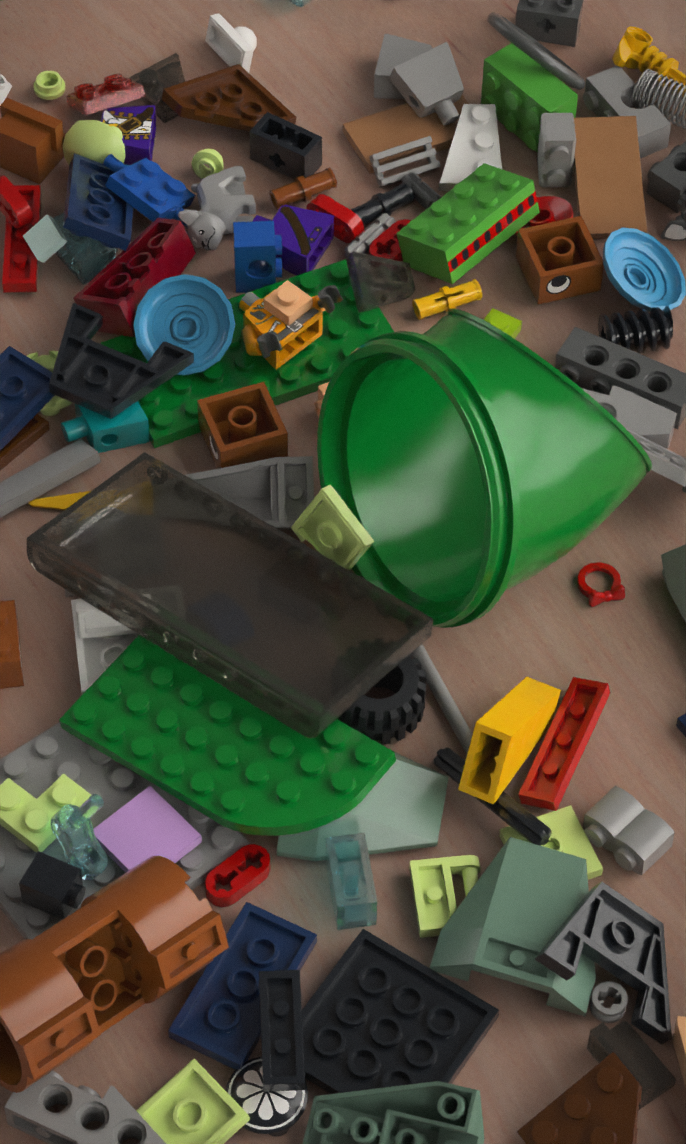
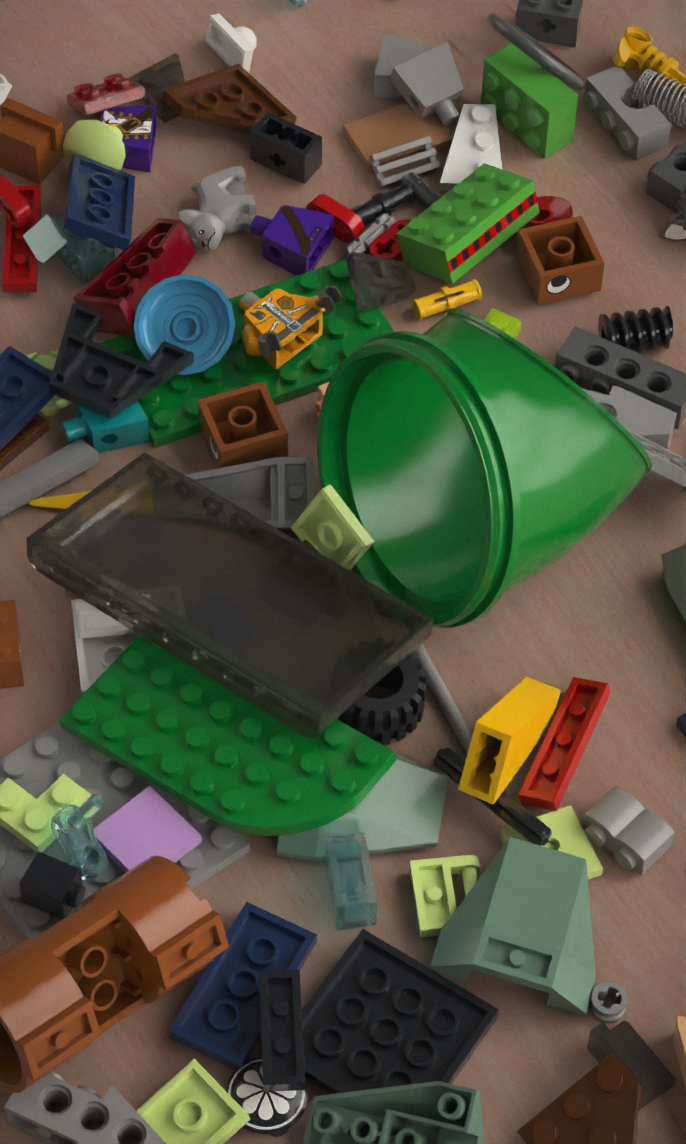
(49, 85): yellowish green plate -> none
(148, 188): blue plate -> none
(209, 157): yellowish green plate -> none
(235, 872): red beam -> none
(255, 255): blue brick -> none
(288, 303): light nougat plate -> none
(303, 188): dark orange pin -> none
(556, 149): light grey brick -> none
(595, 598): red piece -> none
(608, 174): medium nougat tile -> none
(623, 943): black wing -> none
(643, 270): dark azure hat -> none

